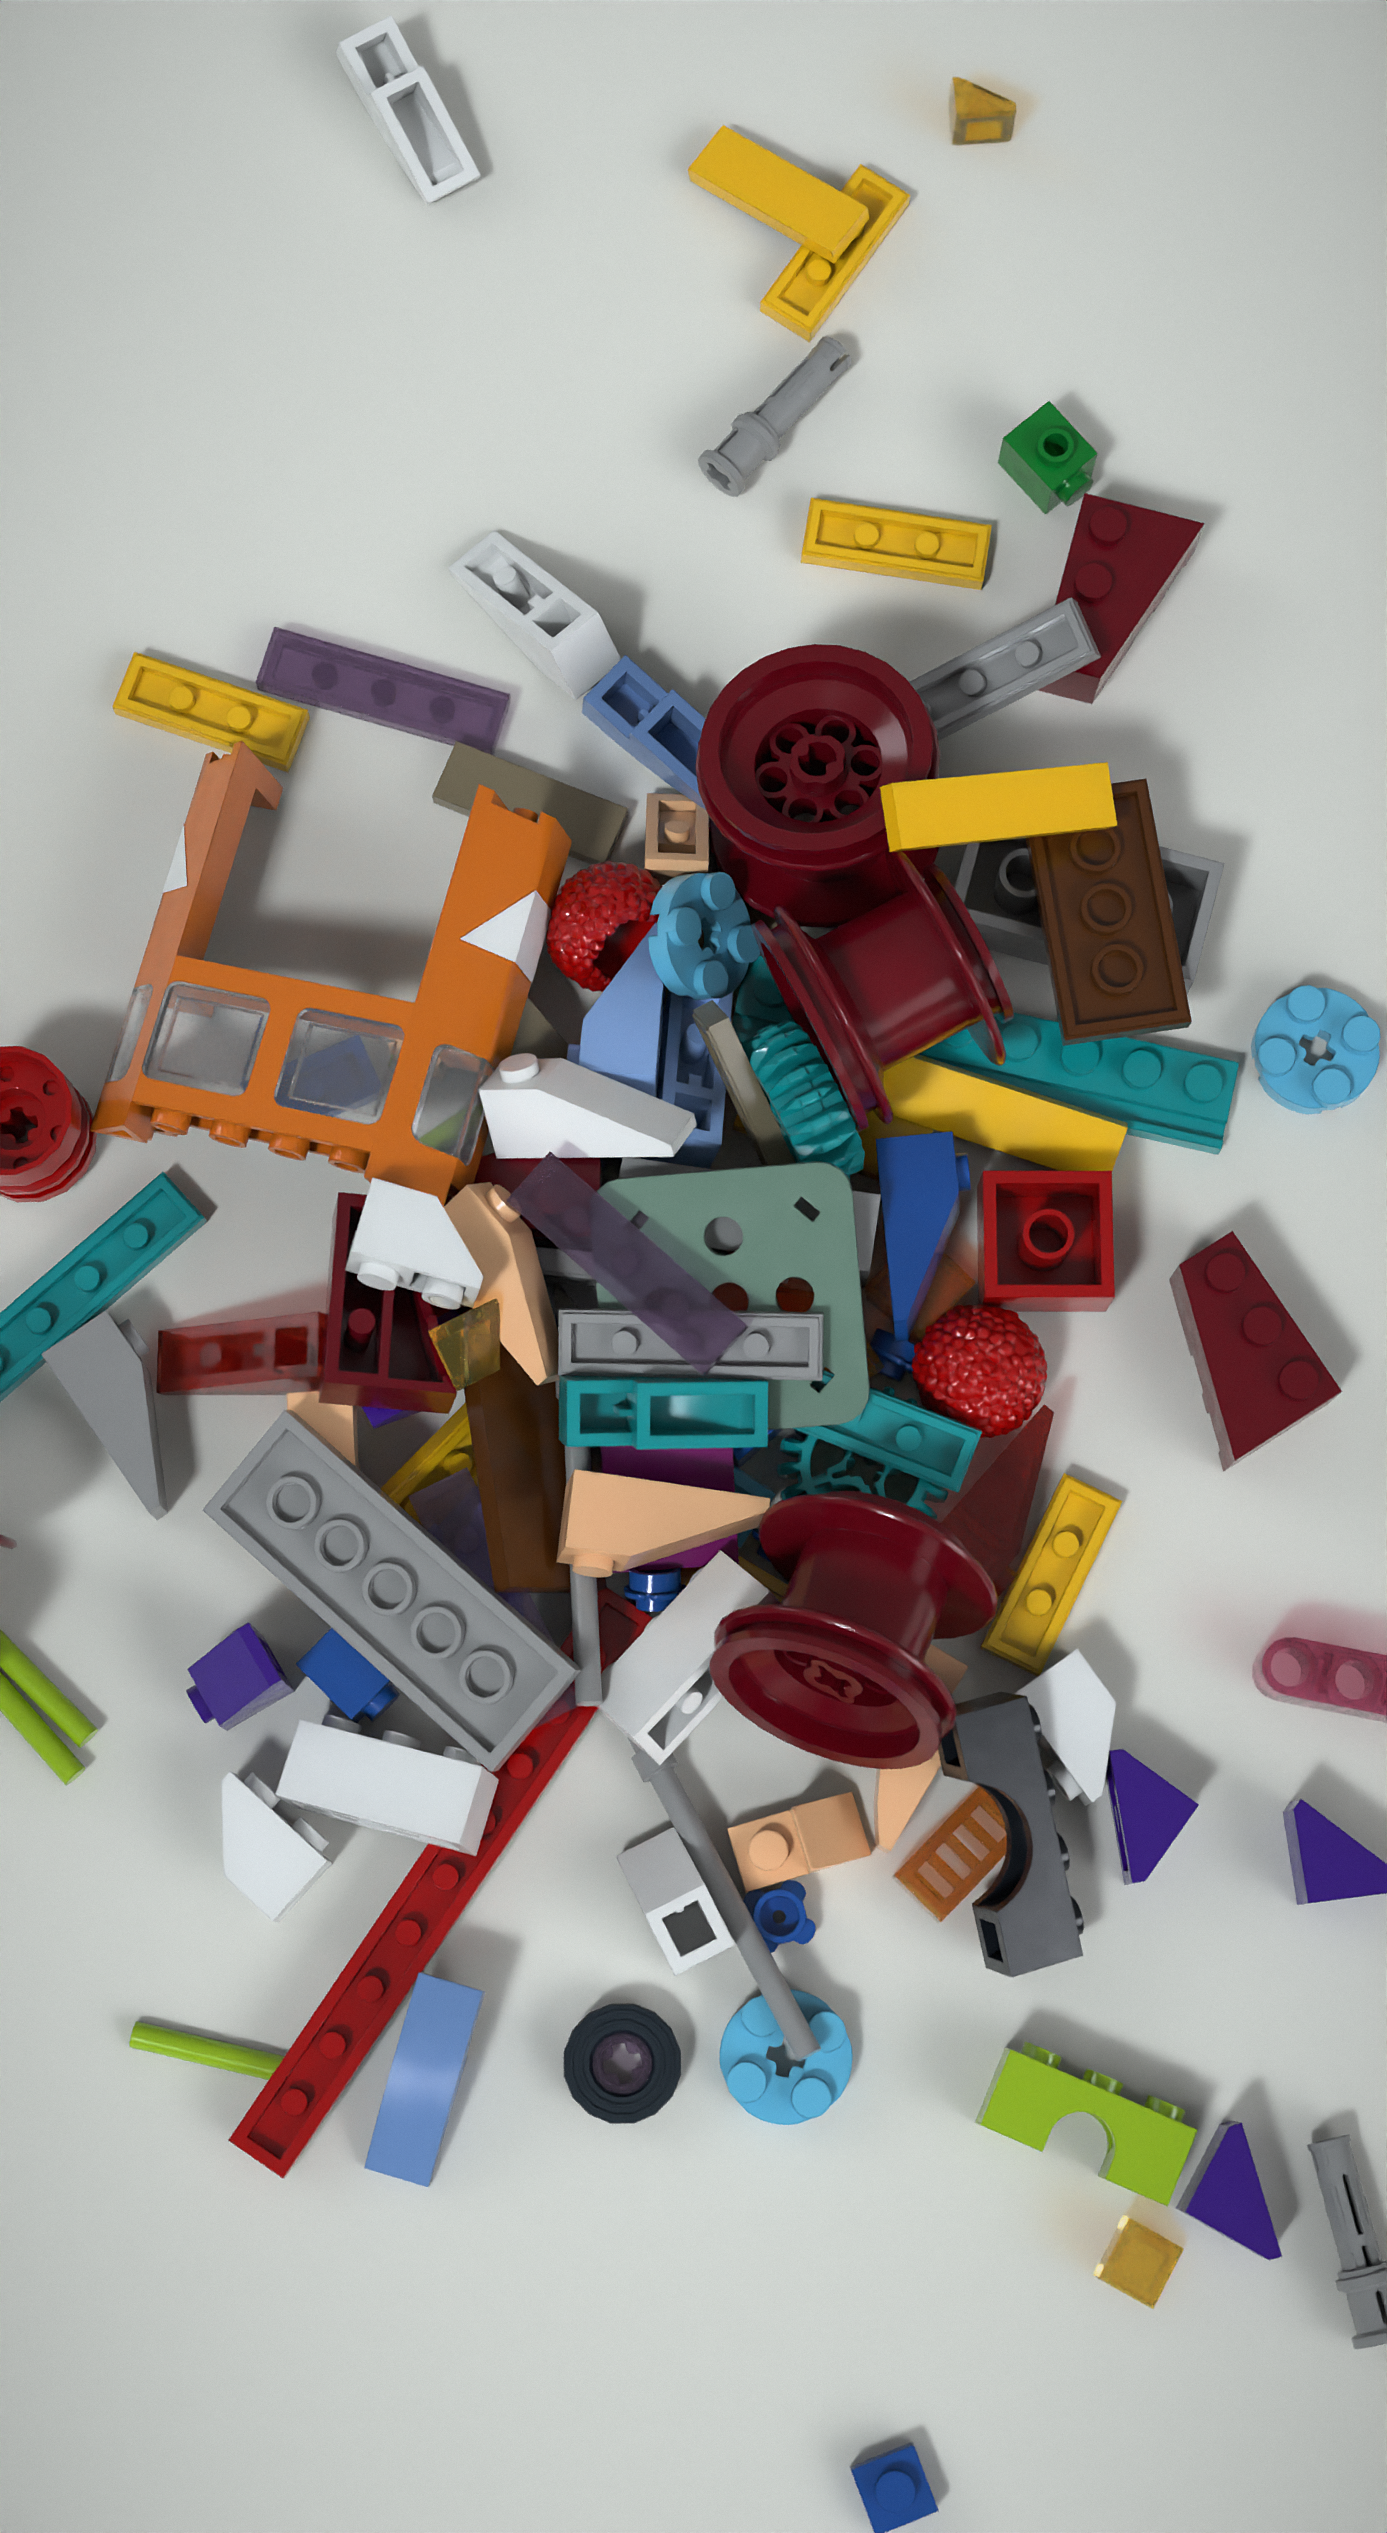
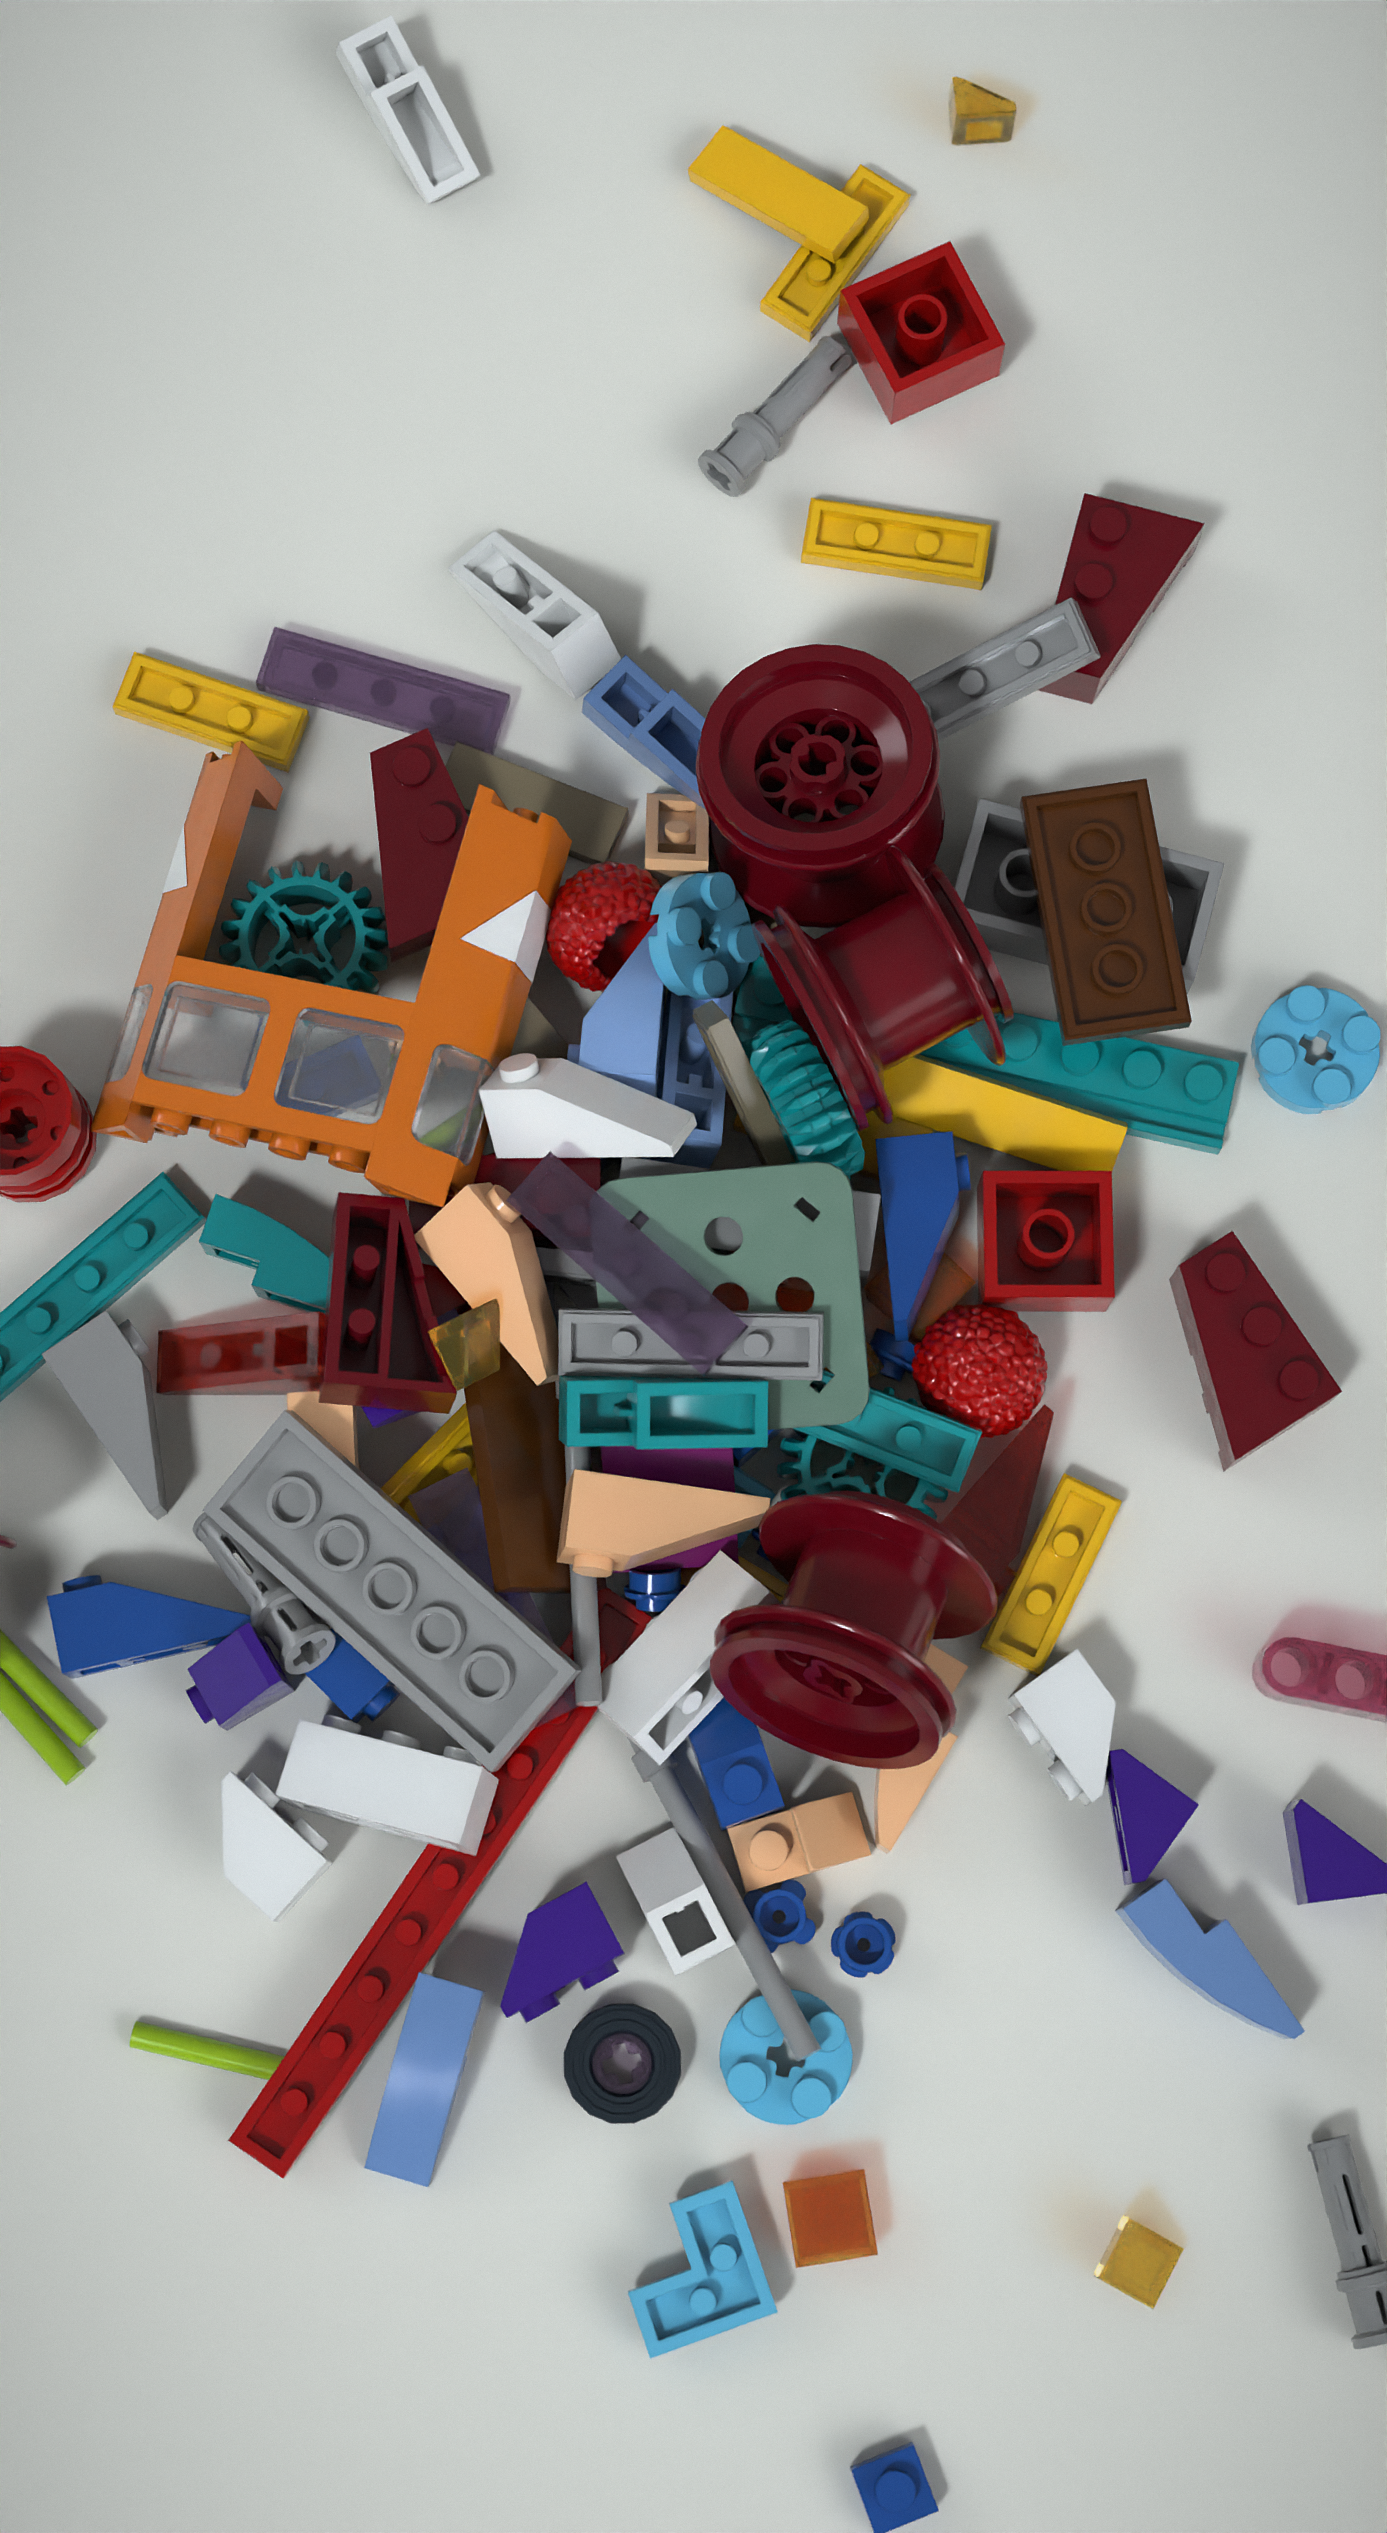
(123, 1626): none -> blue slope
(268, 1601): none -> light grey pin
(285, 1263): none -> teal slope
(324, 926): none -> teal gear
(414, 1245): white slope -> none
(417, 836): none -> dark red wedge
(557, 1947): none -> dark purple slope
(719, 2289): none -> medium azure plate
(734, 1767): none -> blue slope
(830, 2217): none -> clear orange piece
(876, 1931): none -> blue plate
(920, 332): none -> red brick
(922, 1890): clear orange slope -> none
(998, 806): yellow tile -> none
(1028, 1910): black arch -> none
(1048, 459): green brick -> none
(1143, 2142): lime arch -> none
(1208, 1960): none -> medium blue slope
(1229, 2195): dark purple slope -> none

